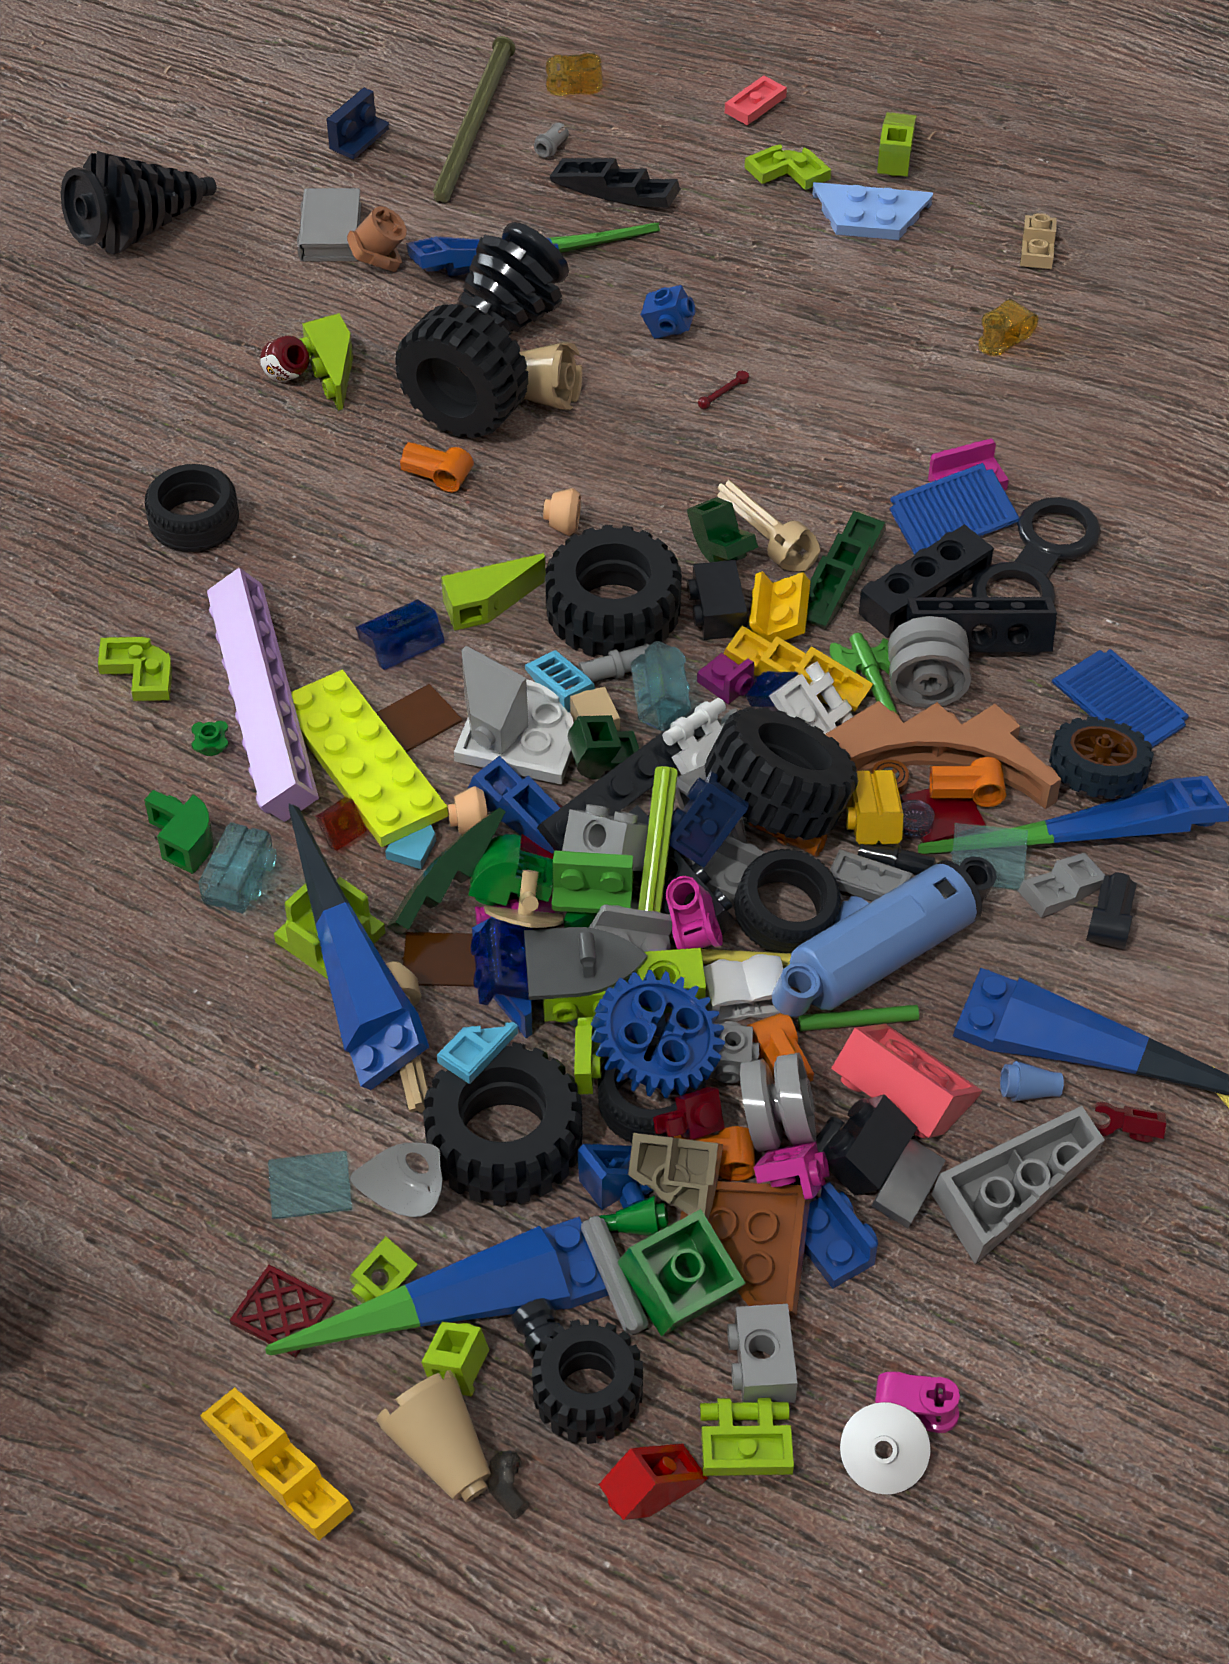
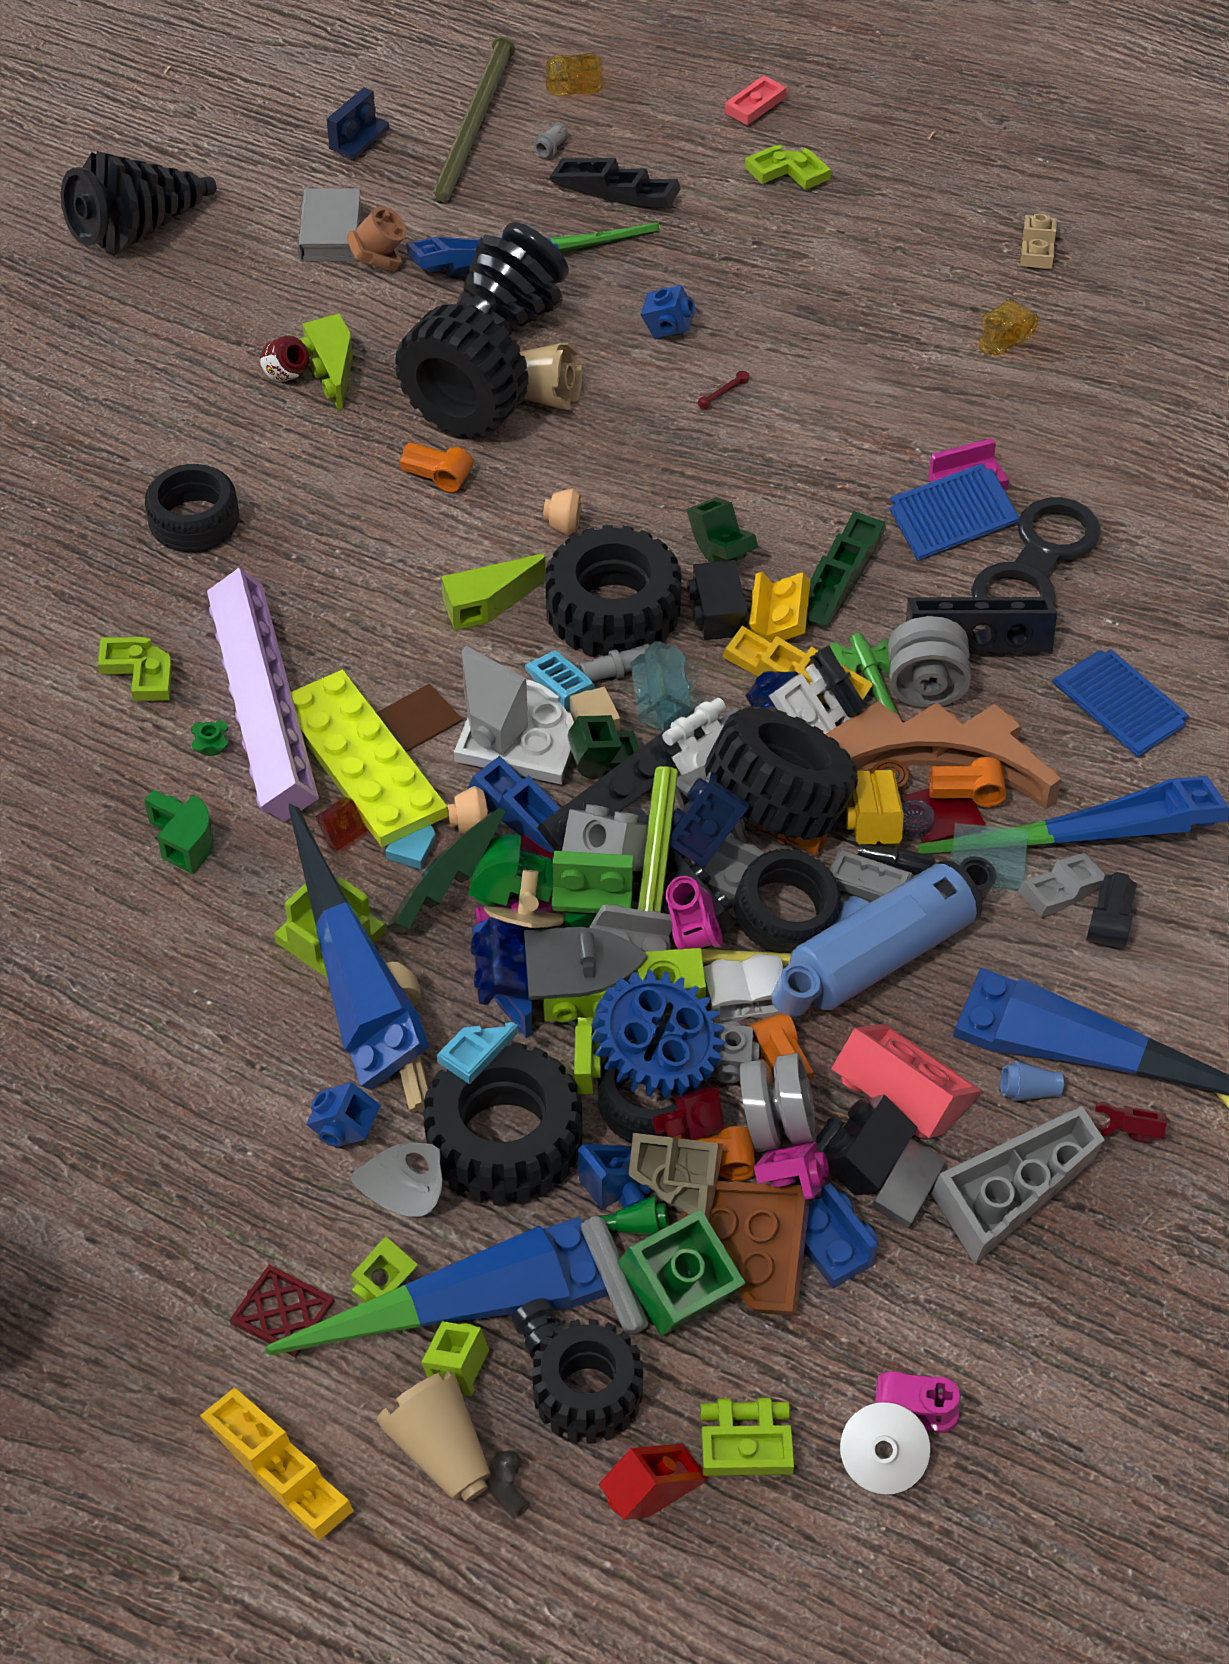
(237, 868): clear light blue brick -> none
(309, 1185): clear light blue window -> none
(342, 1115): none -> blue brick
(402, 633): clear blue bracket -> none
(440, 958): reddish brown window -> none
(727, 678): magenta bracket -> none
(765, 1330): light grey brick -> none
(784, 540): tan piece -> none
(838, 681): none -> black axle
(858, 1017): bright green bar -> none
(870, 210): light blue wing -> none
(896, 144): lime slope -> none
(933, 572): black brick -> none
(1101, 757): black wheel -> none

